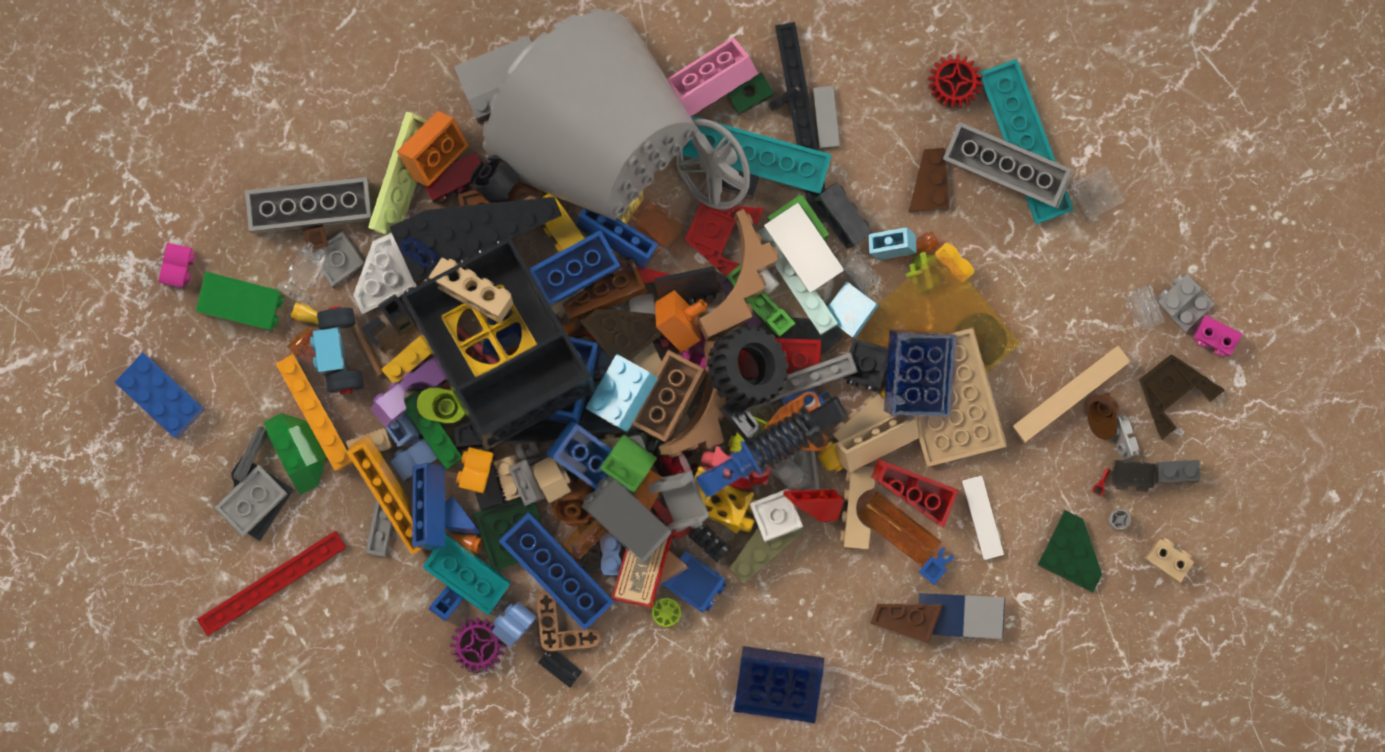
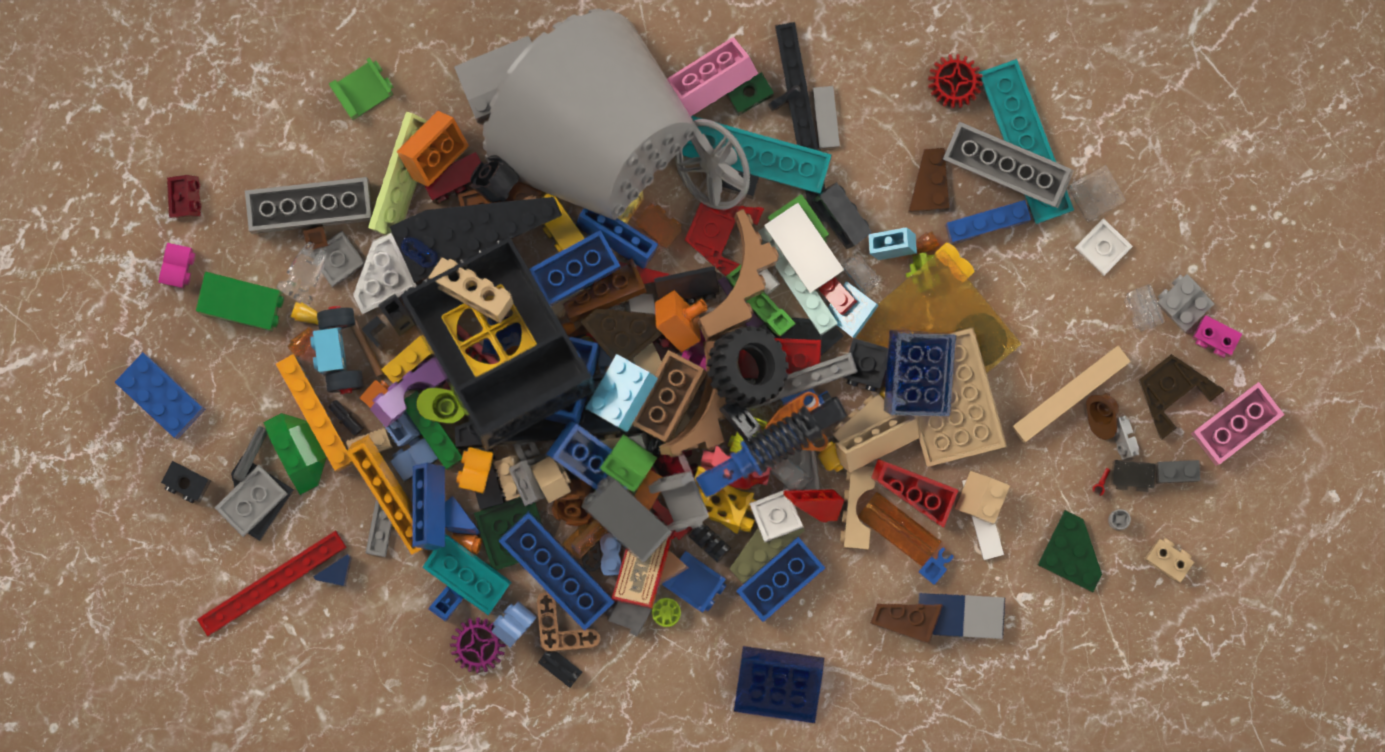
(184, 196): none -> dark red bracket
(197, 486): none -> black brick
(337, 572): none -> dark blue slope
(345, 417): none -> black axle
(362, 89): none -> bright green panel
(374, 390): none -> orange brick
(629, 616): none -> flat silver hips
(780, 579): none -> blue brick
(837, 295): none -> plate
(982, 497): none -> tan slope
(987, 221): none -> blue arch
(1103, 247): none -> white tile
(1237, 424): none -> bright pink brick

